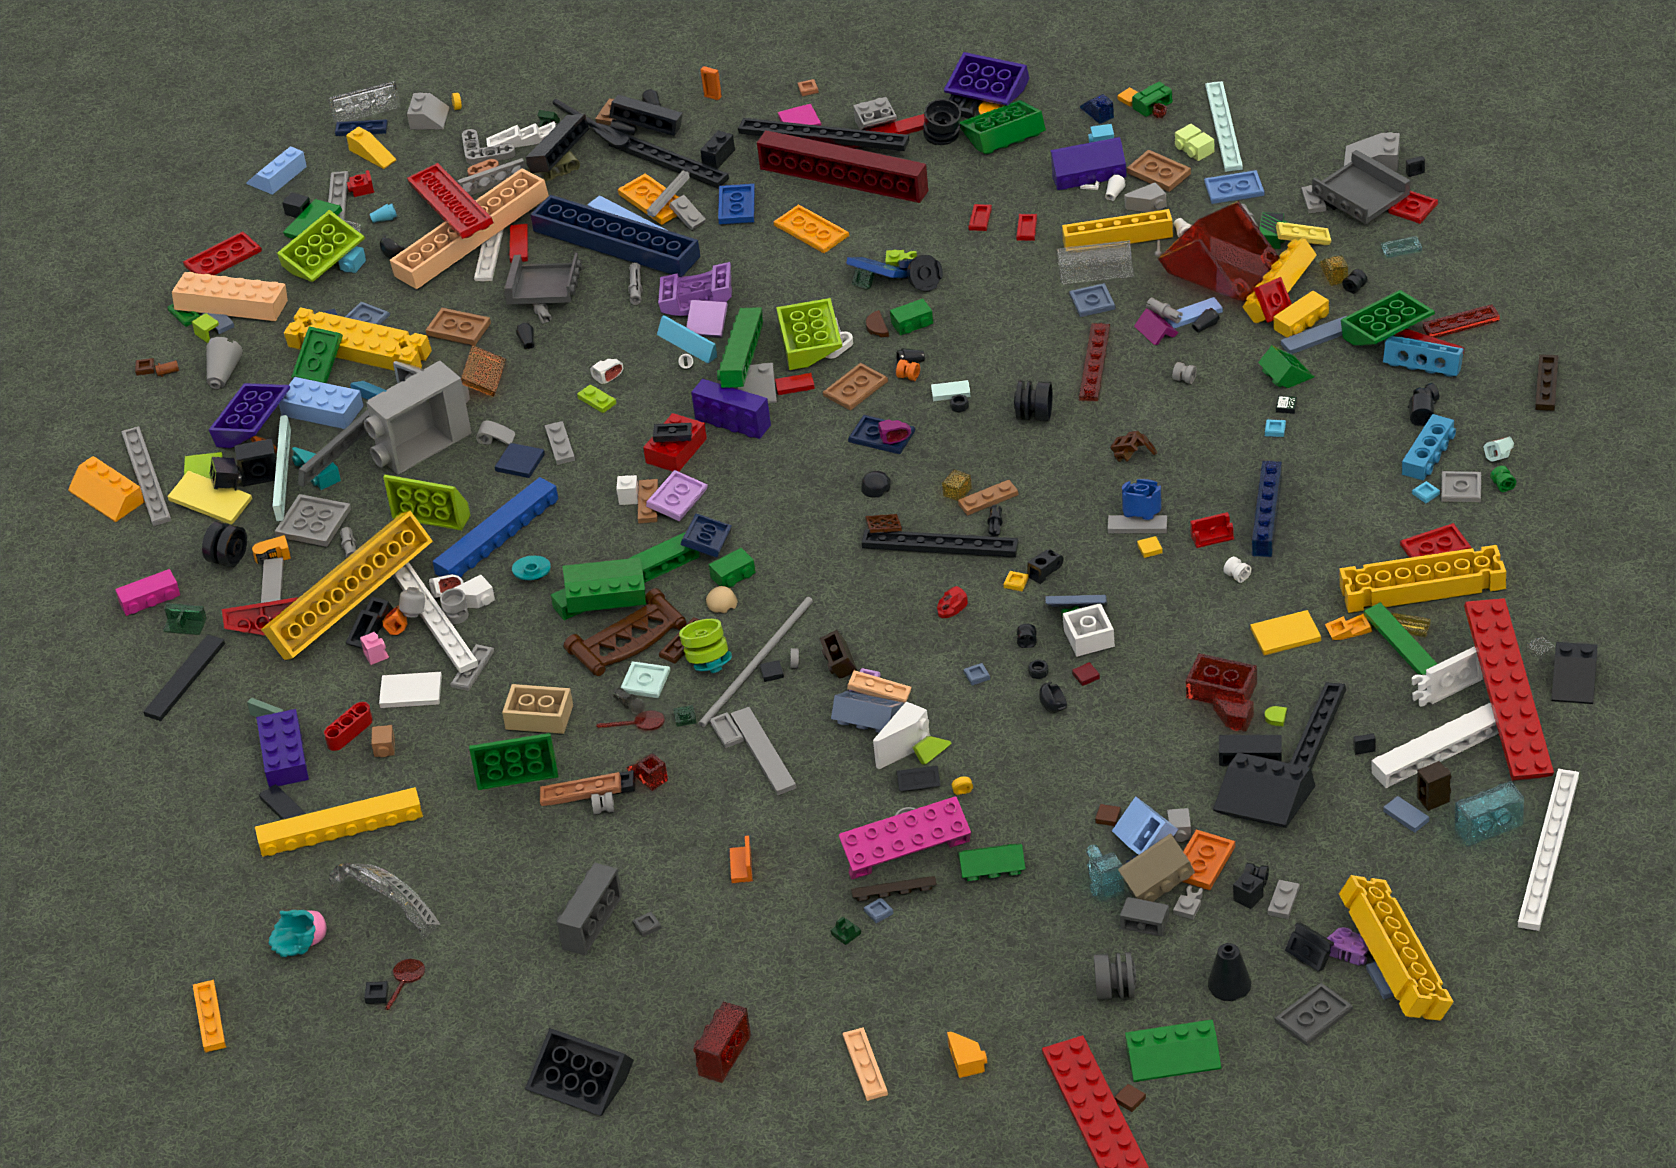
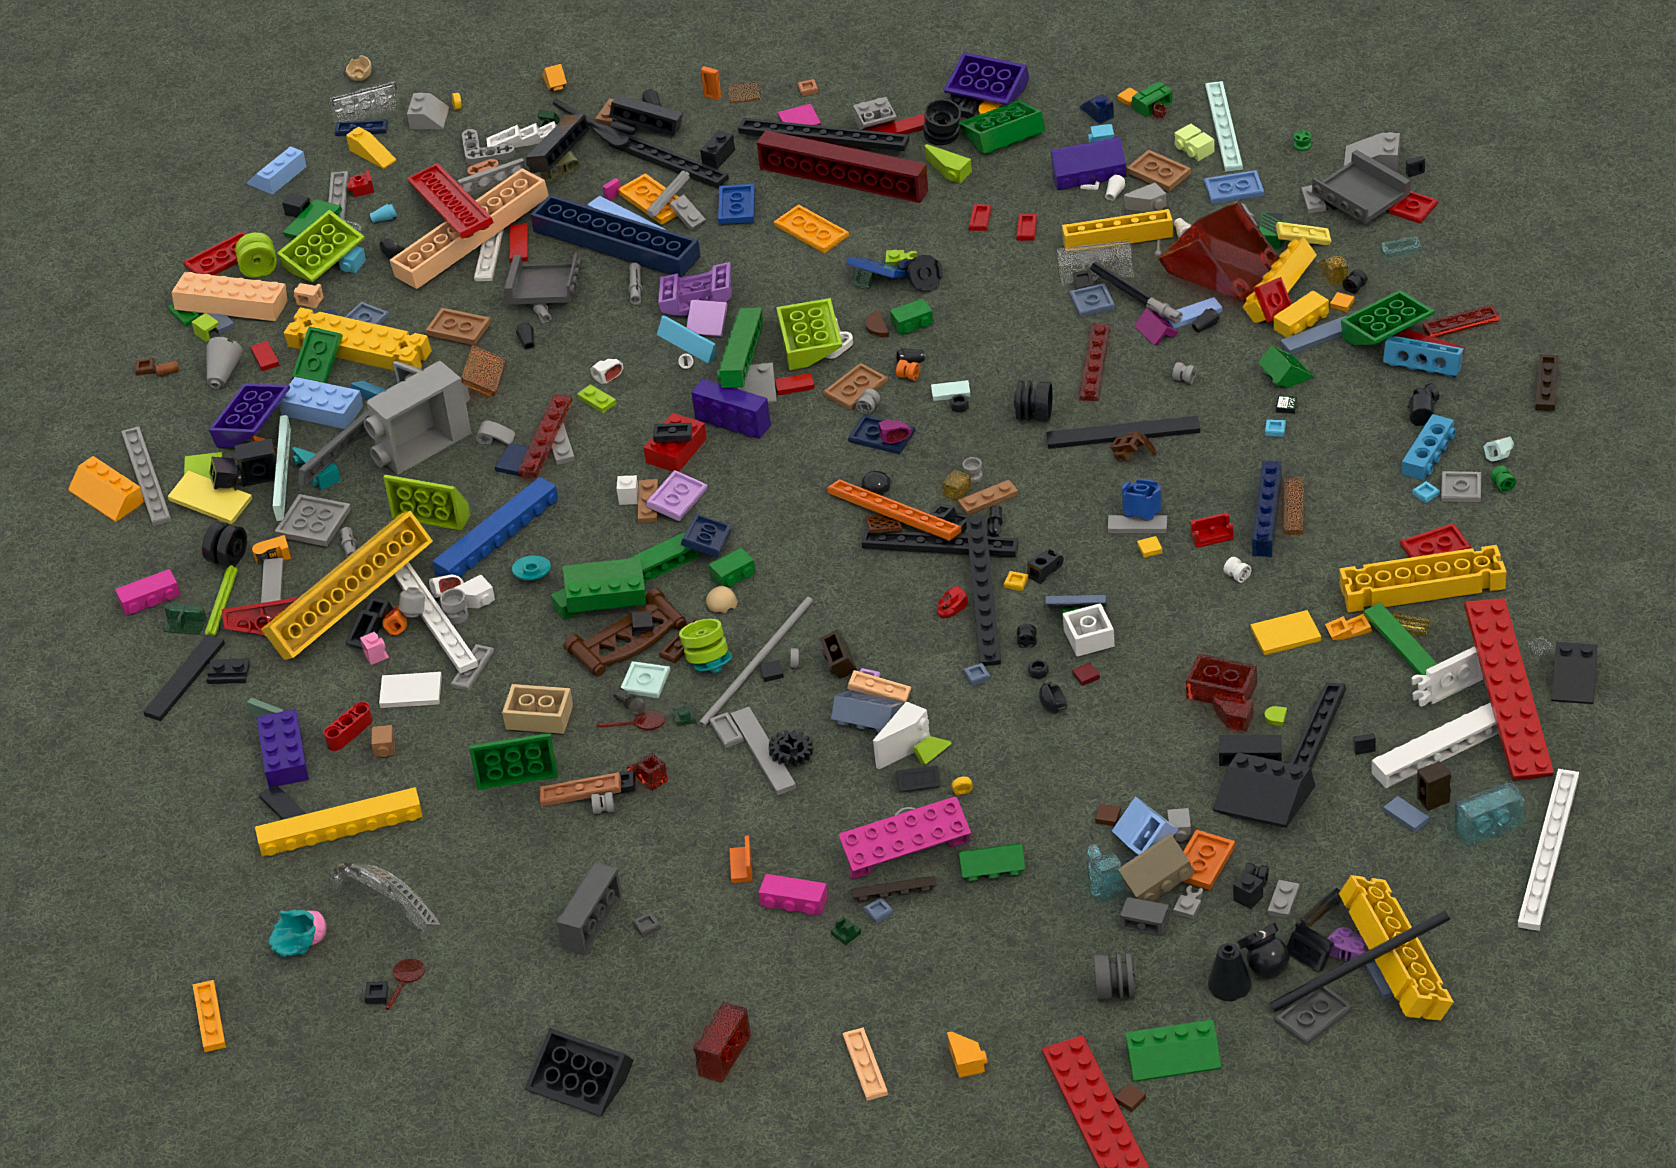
(221, 601): none -> lime axle
(228, 671): none -> black plate
(256, 255): none -> lime wheel
(264, 355): none -> red tile
(308, 295): none -> light nougat brick
(359, 69): none -> tan hair
(545, 436): none -> clear red plate
(554, 77): none -> light orange slope
(611, 189): none -> dark pink tile
(642, 621): none -> black tile
(744, 92): none -> clear orange piece
(790, 748): none -> black gear
(793, 894): none -> dark pink brick
(868, 401): none -> light grey wheel
(894, 509): none -> orange tile
(949, 164): none -> lime slope
(949, 514): none -> black slope
(973, 467): none -> light grey wheel
(983, 590): none -> black plate
(1082, 279): none -> black tile
(1109, 433): none -> black tile
(1120, 283): none -> black axle
(1266, 953): none -> black tile
(1293, 506): none -> clear orange tile
(1302, 140): none -> green wheel
(1320, 909): none -> black axle
(1342, 302): none -> light orange tile
(1360, 961): none -> black piece

